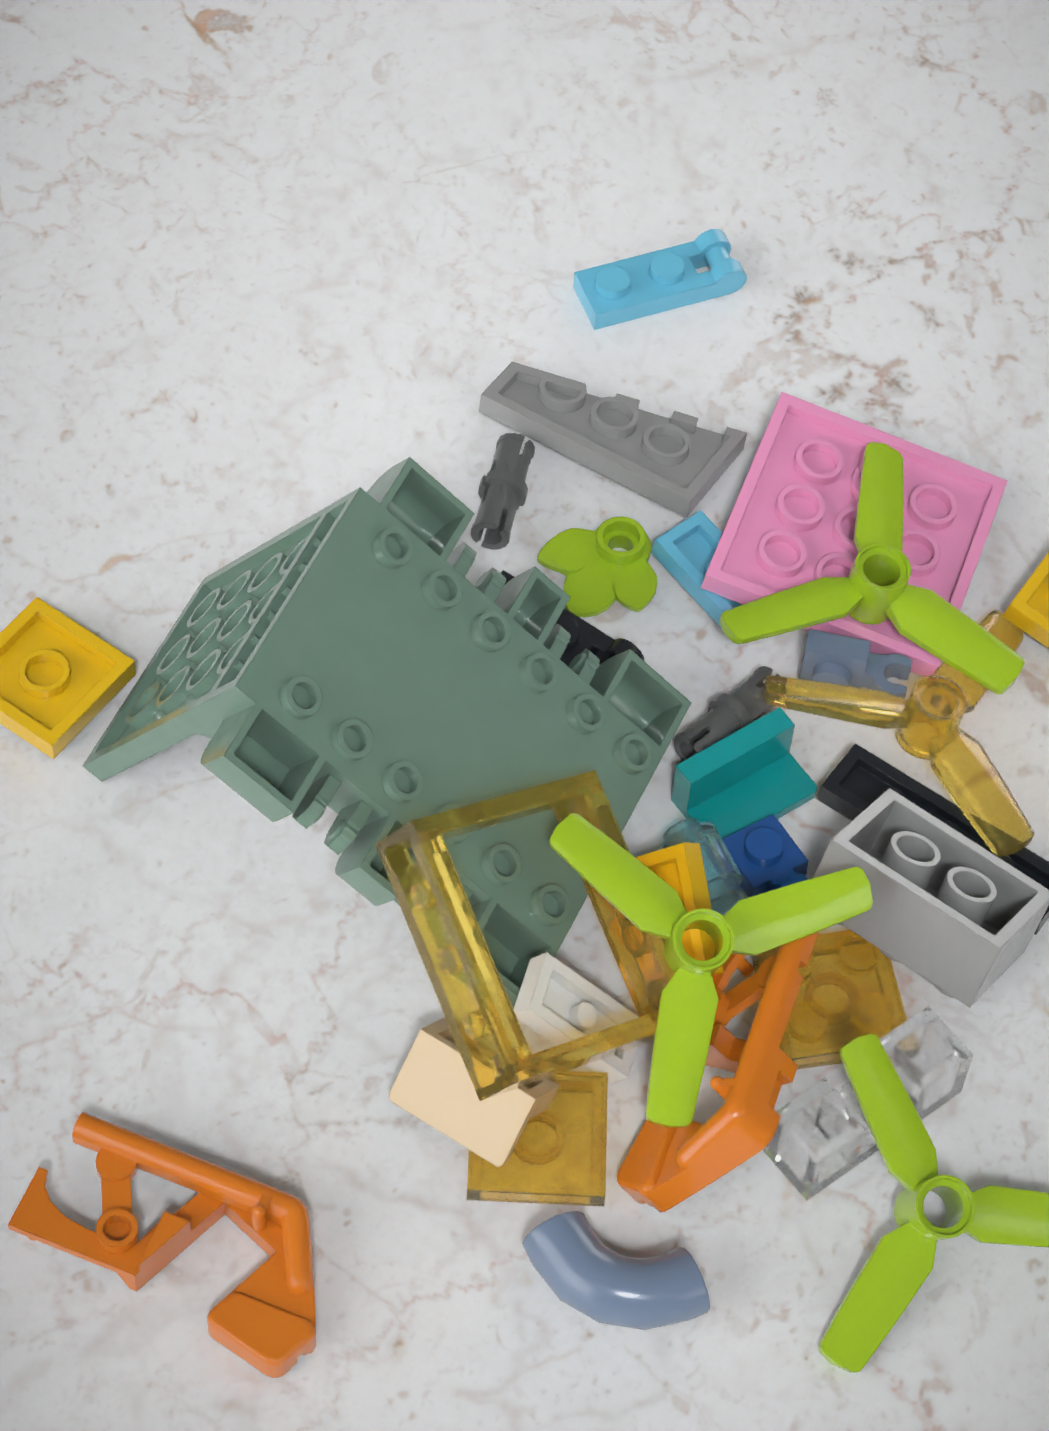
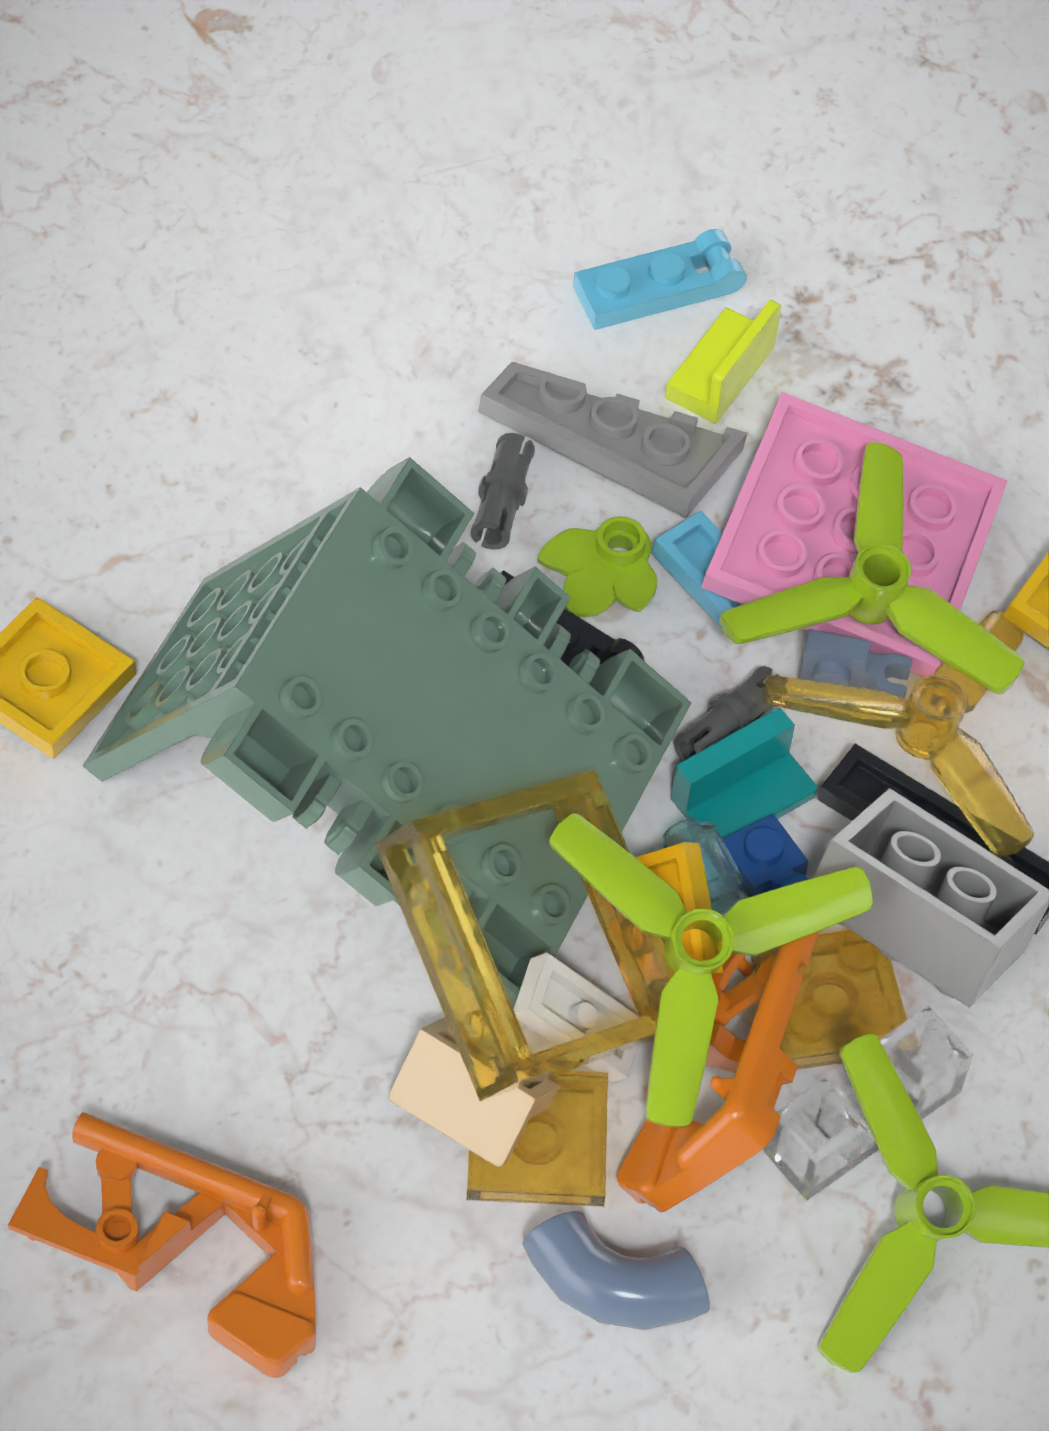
(724, 361): none -> neon yellow panel

